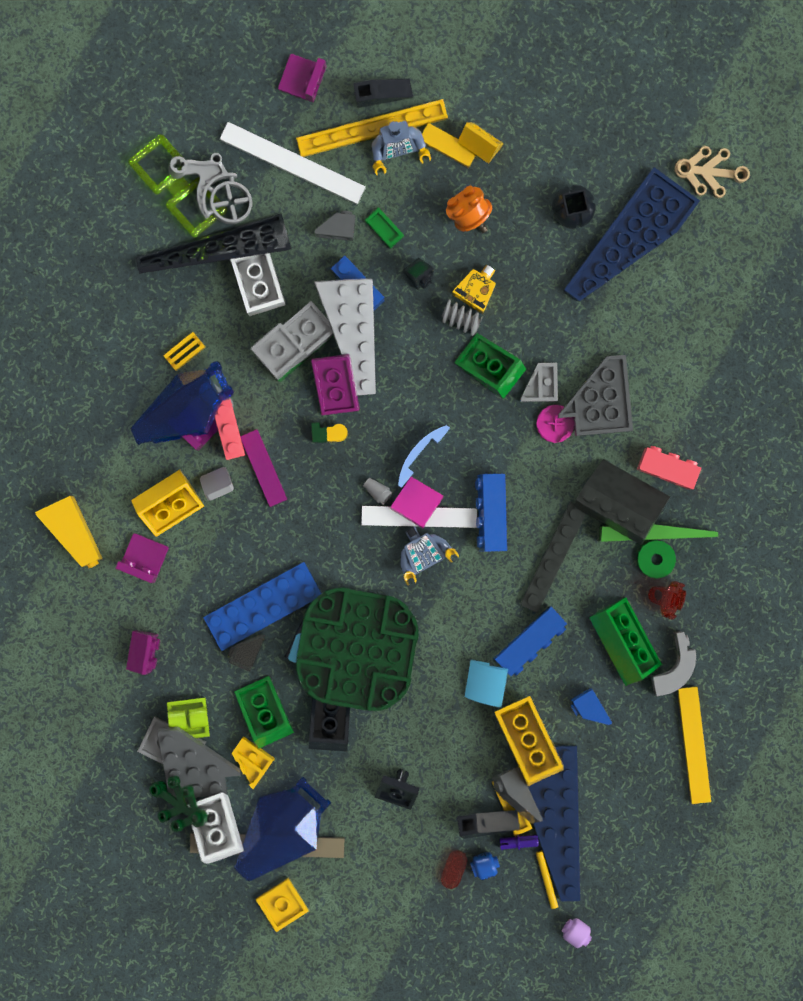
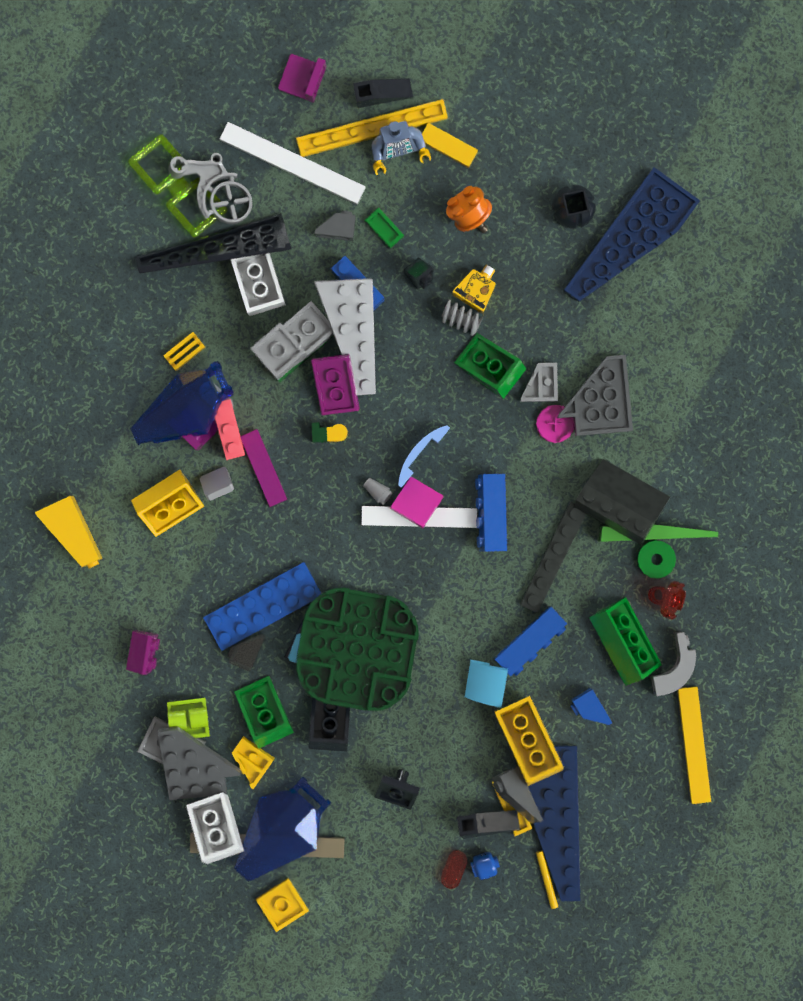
(143, 558): magenta bracket -> none
(196, 816): dark green plant -> none
(423, 553): torso -> none
(479, 142): yellow slope -> none
(519, 842): dark purple axle -> none
(576, 933): lavender head -> none
(669, 467): coral brick -> none
(707, 171): tan plant -> none

